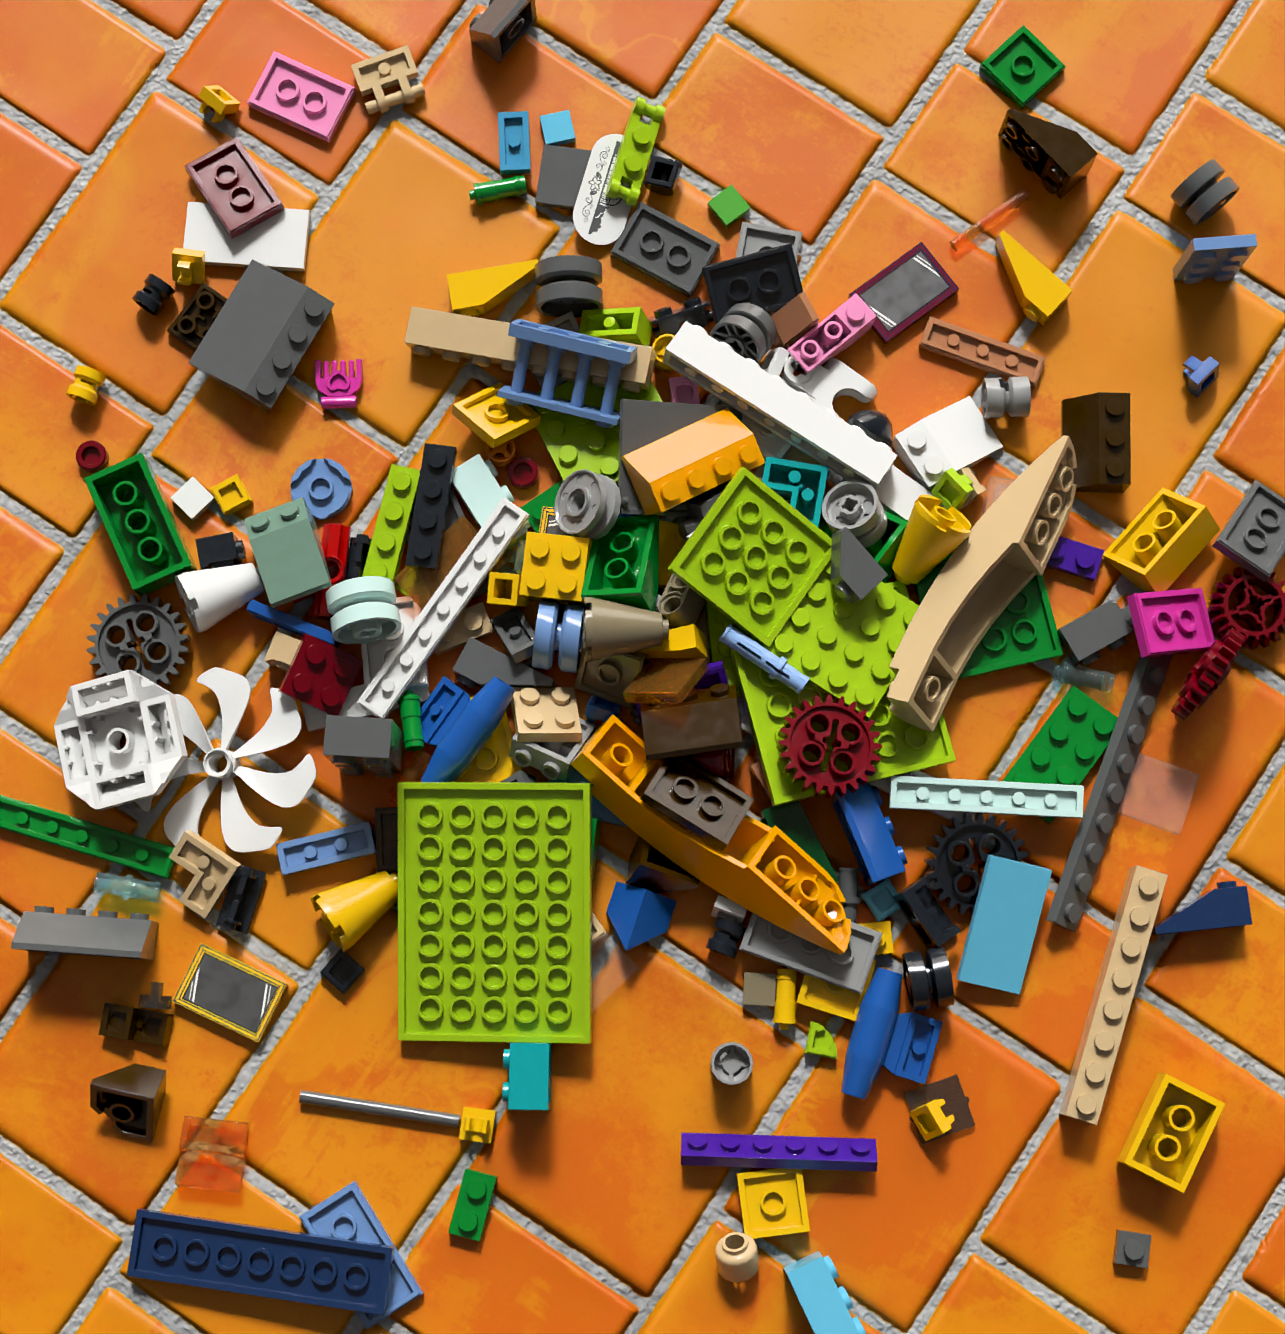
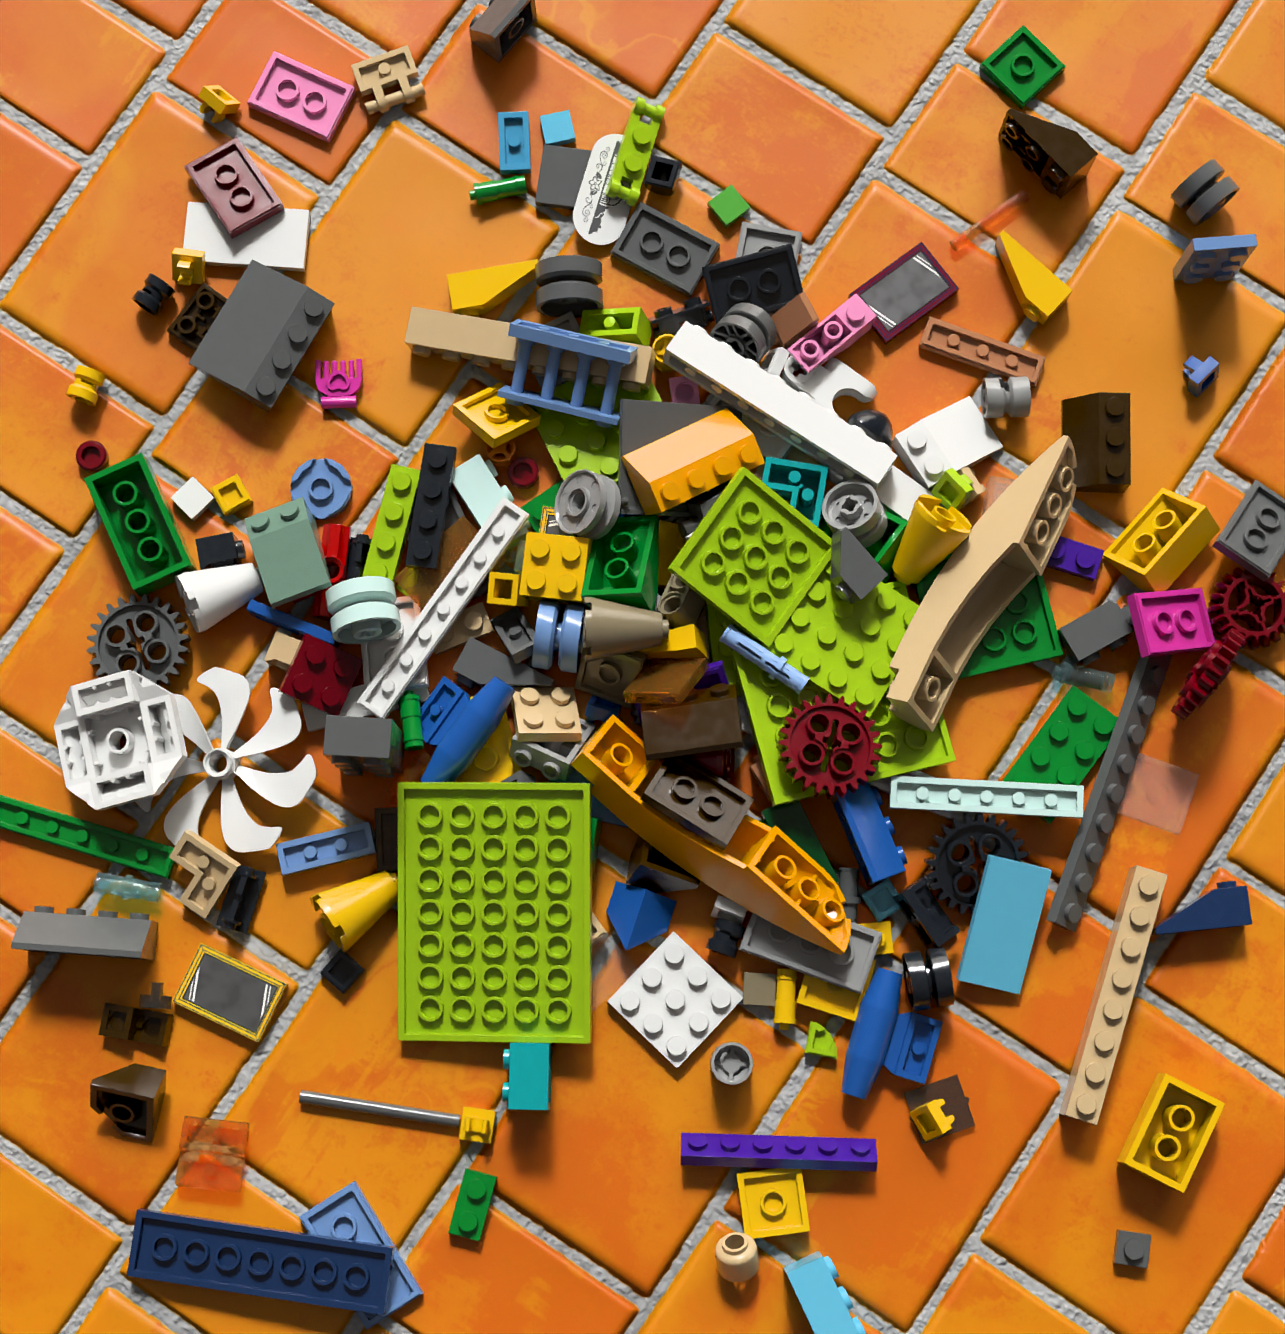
(675, 999): none -> white plate

